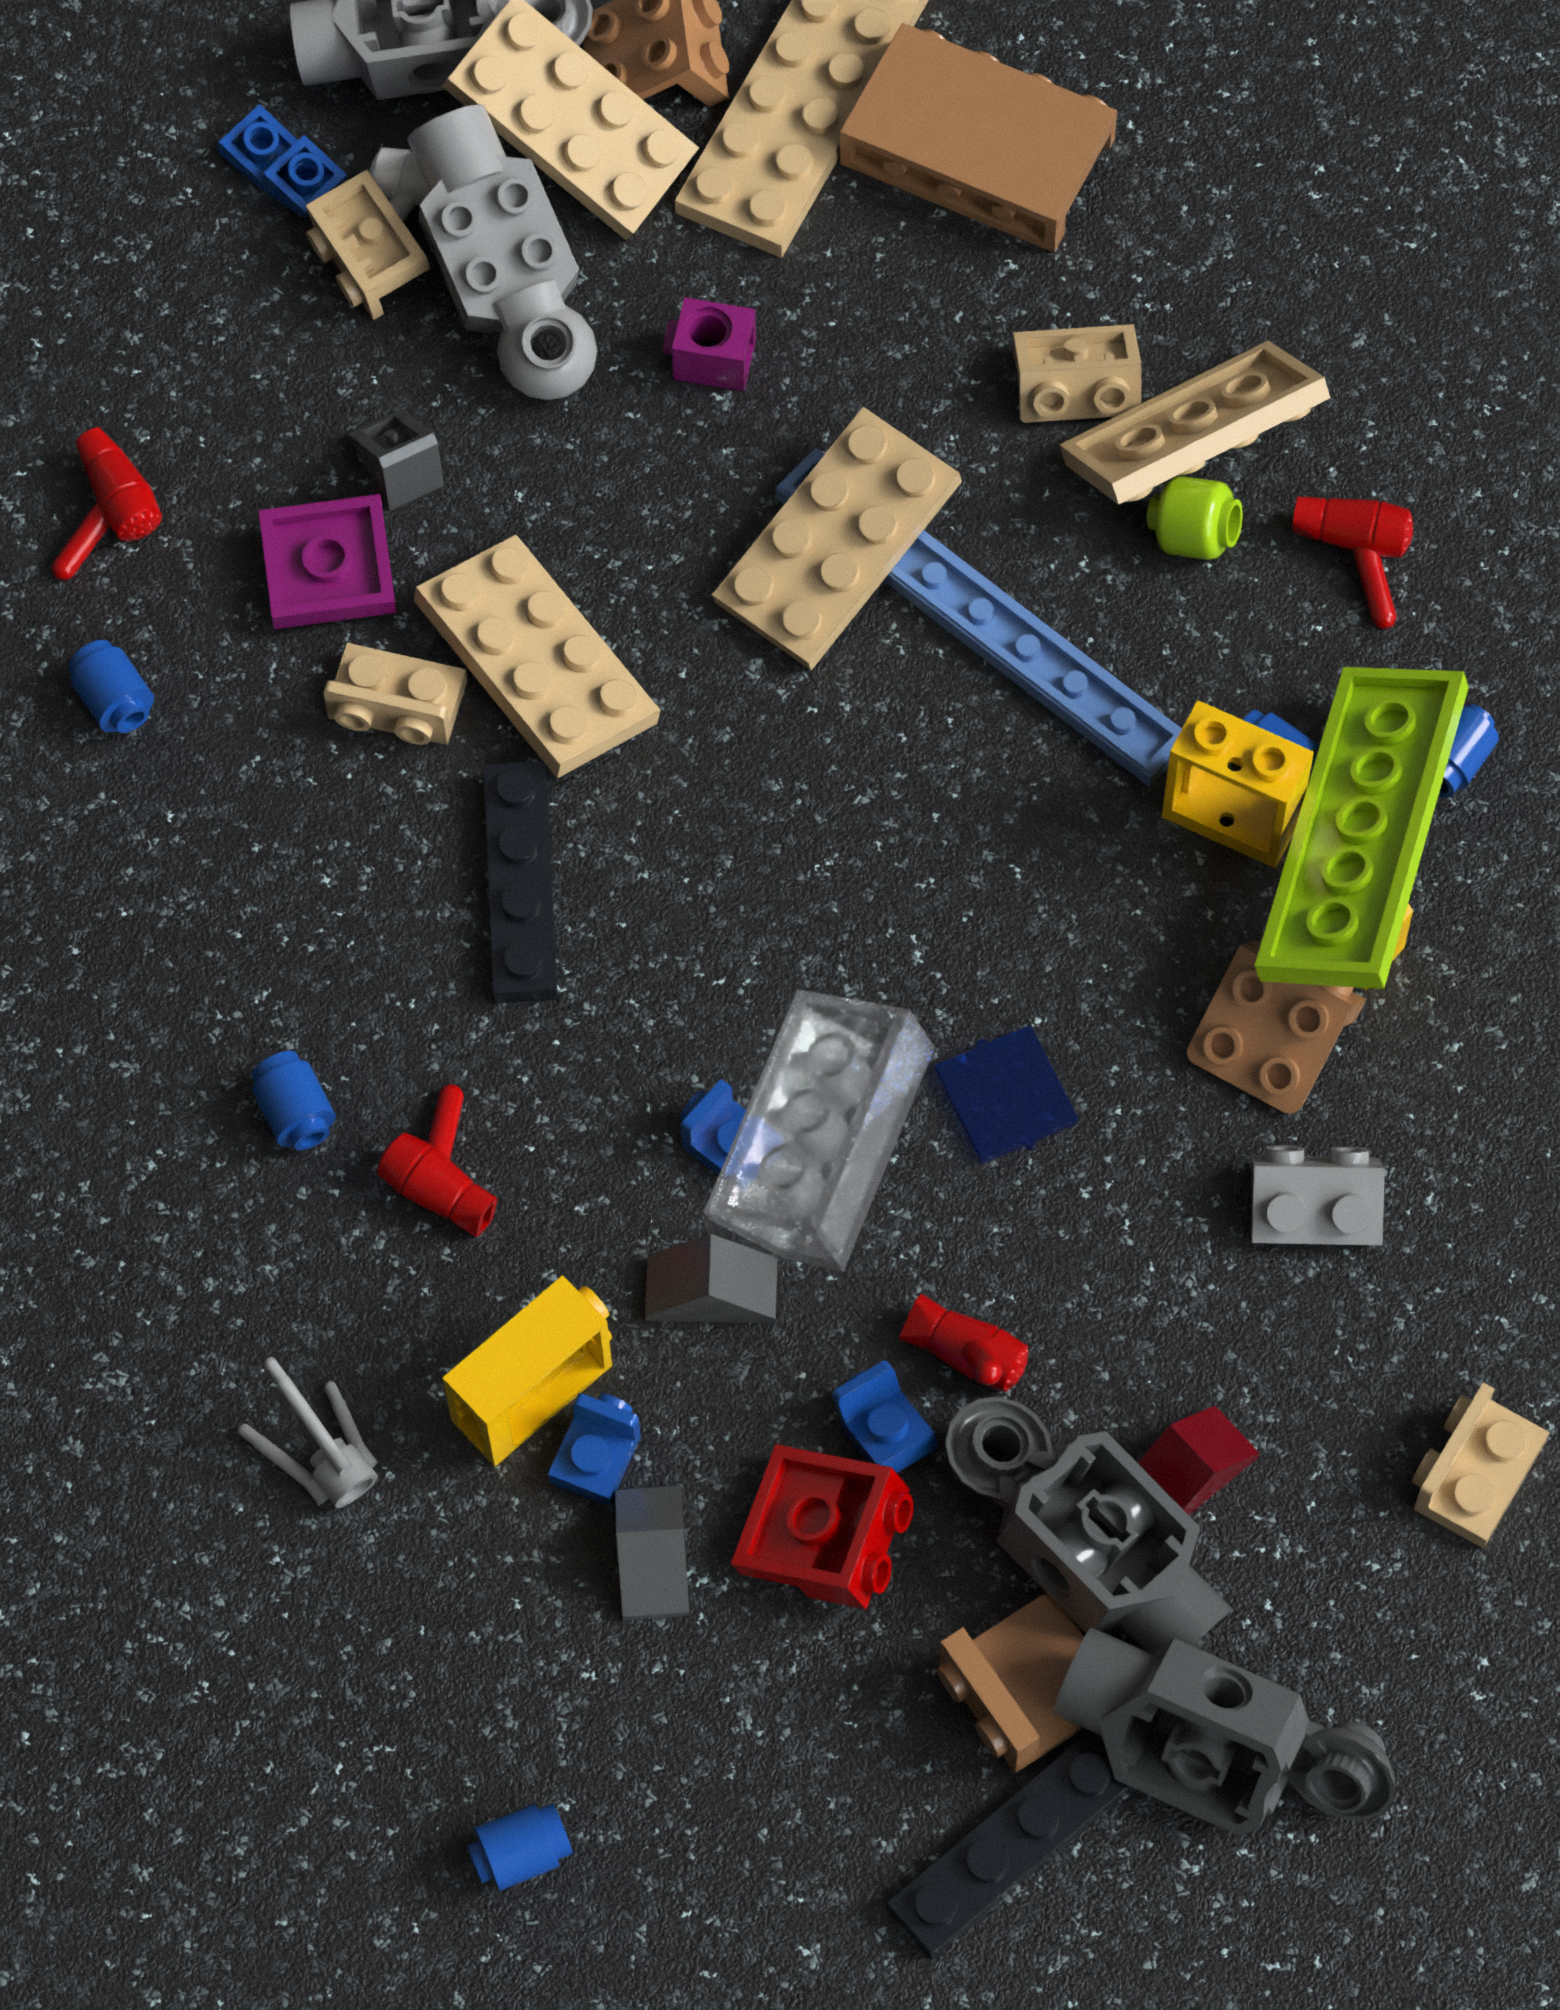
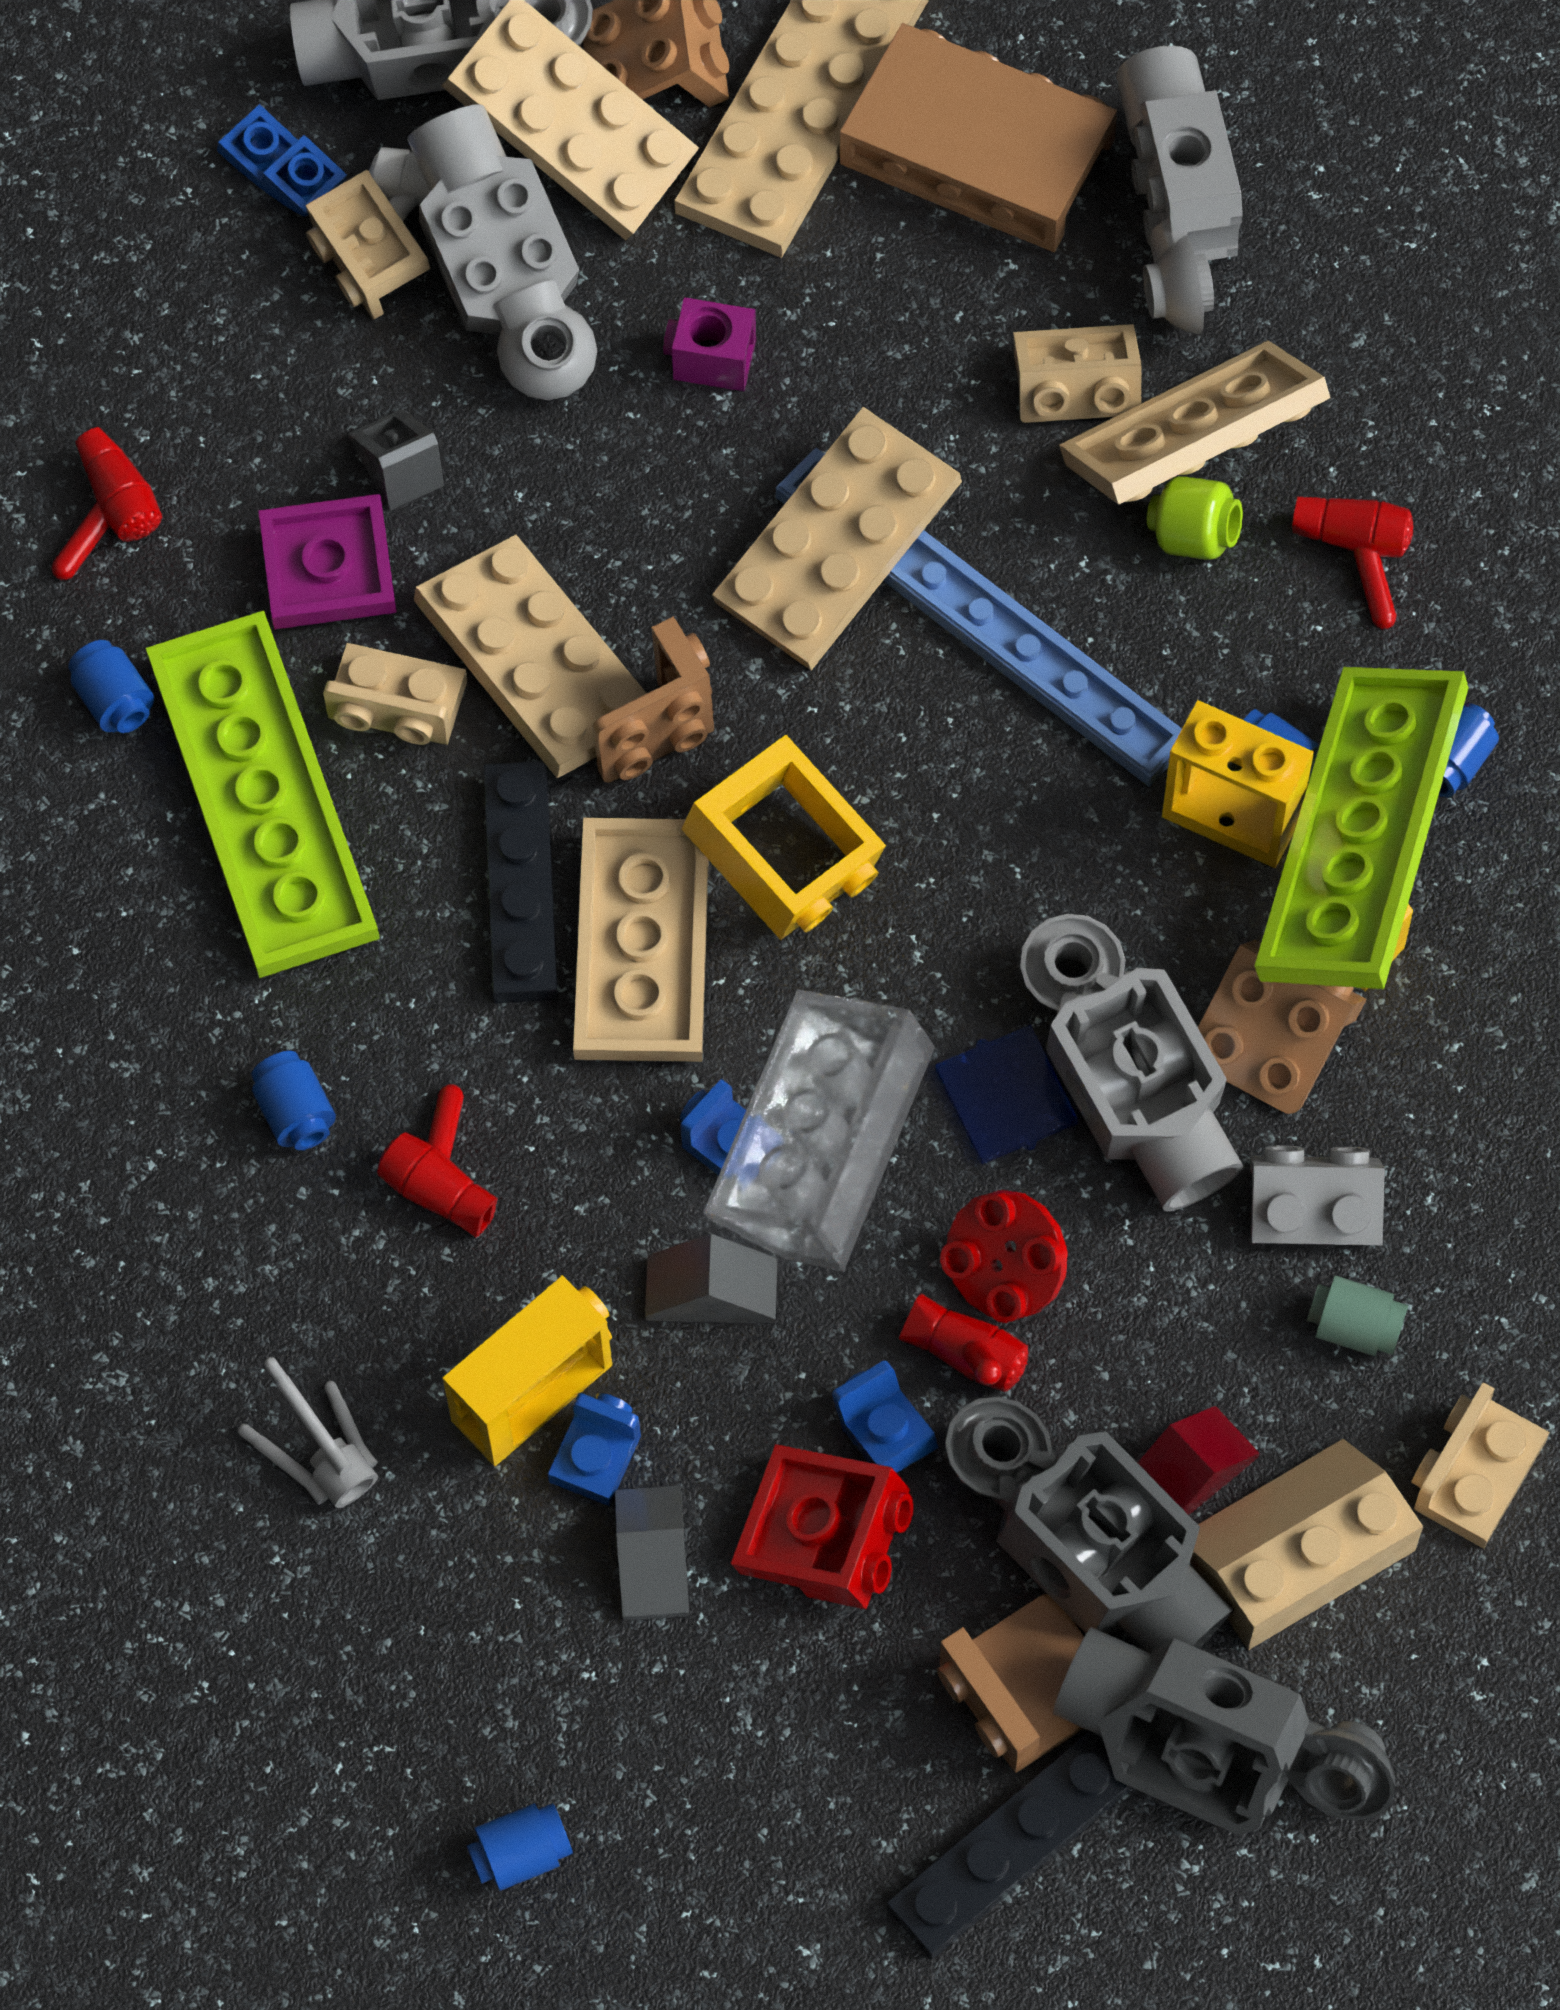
(262, 794): none -> lime plate
(640, 942): none -> tan plate
(665, 719): none -> medium nougat bracket
(746, 870): none -> yellow window
(984, 1234): none -> red plate
(1132, 1060): none -> light grey brick
(1186, 178): none -> light grey brick
(1304, 1540): none -> tan slope
(1357, 1316): none -> sand green brick

